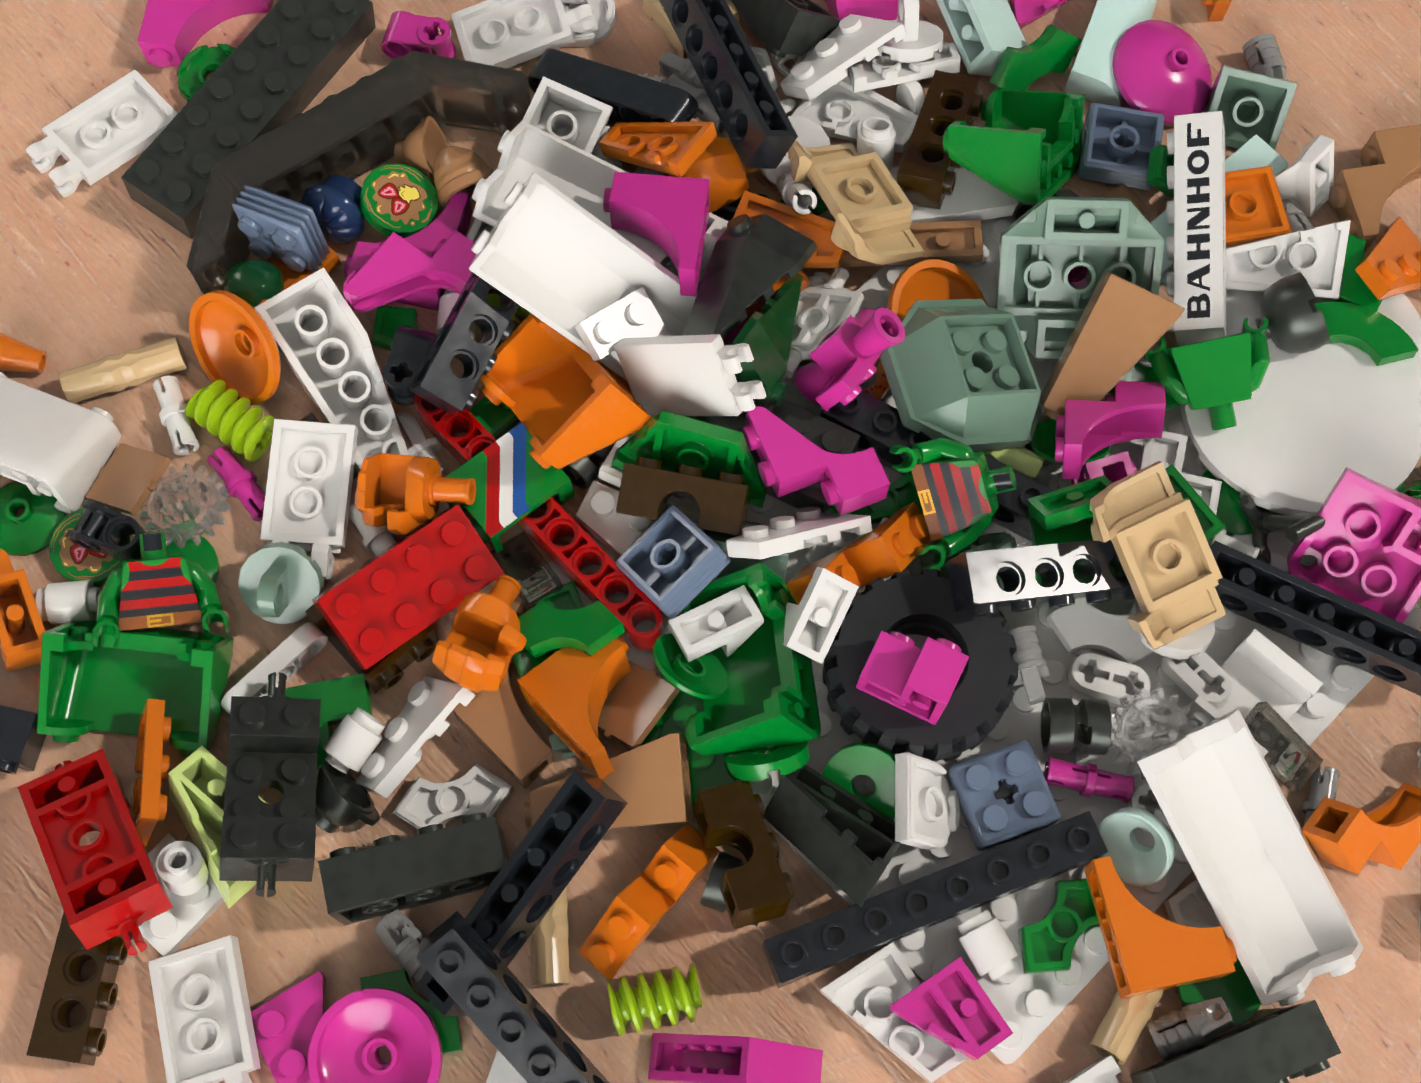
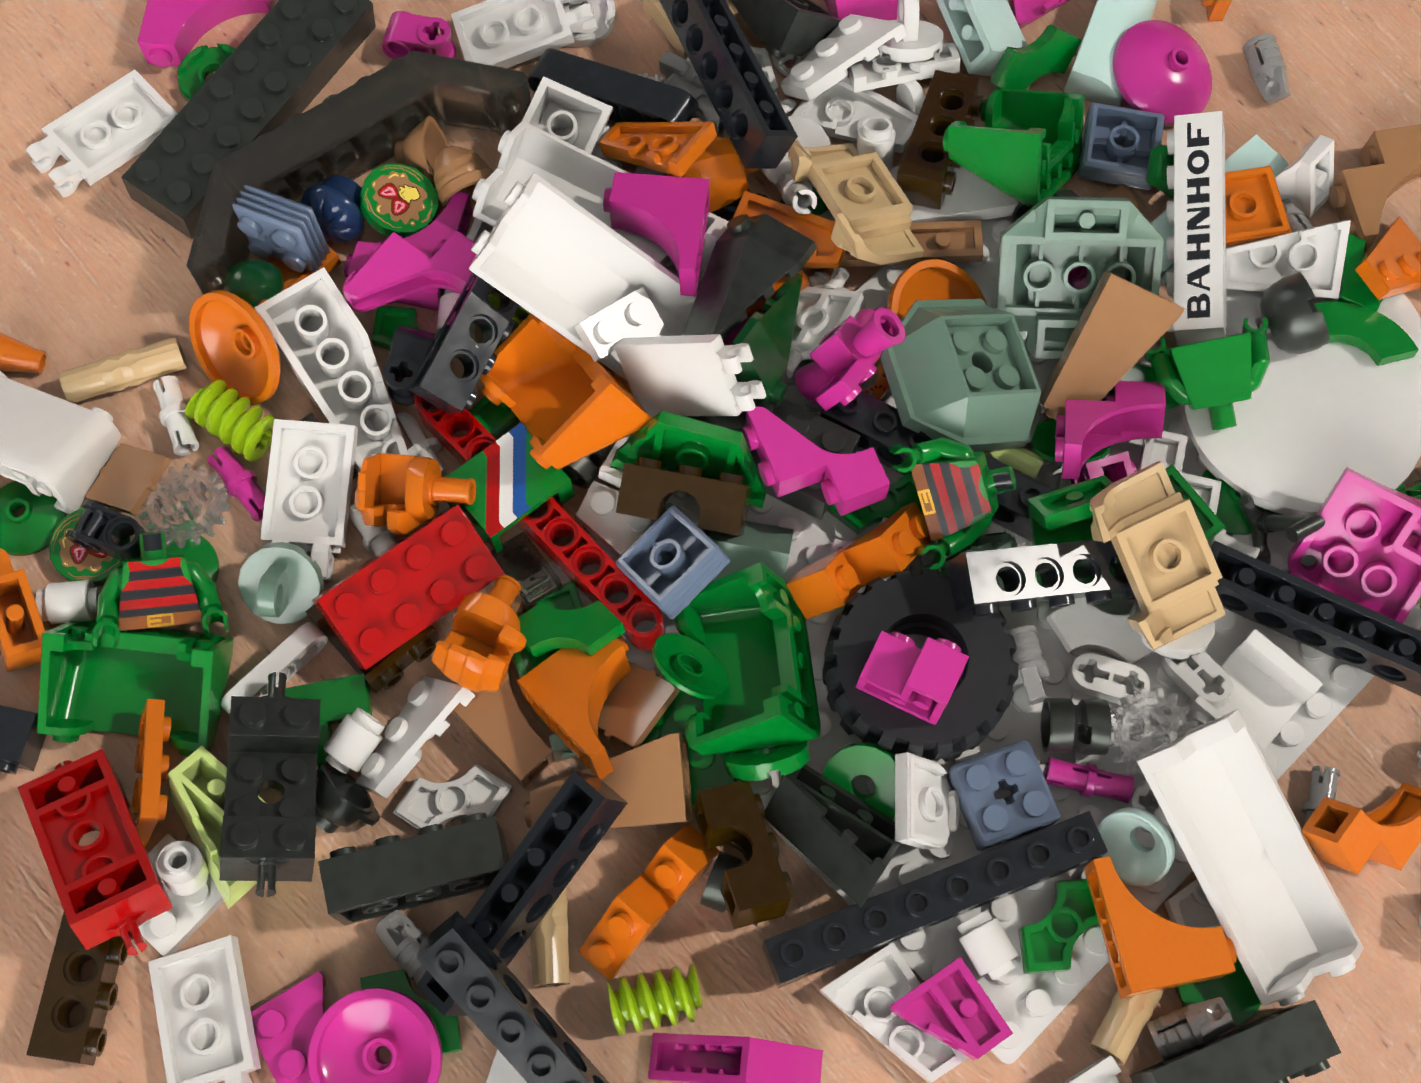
(716, 624): white slope -> none
(791, 532): white wing -> none
(817, 618): white slope -> none
(1250, 105): sand green slope -> none
(1287, 753): clear smoke tile -> none

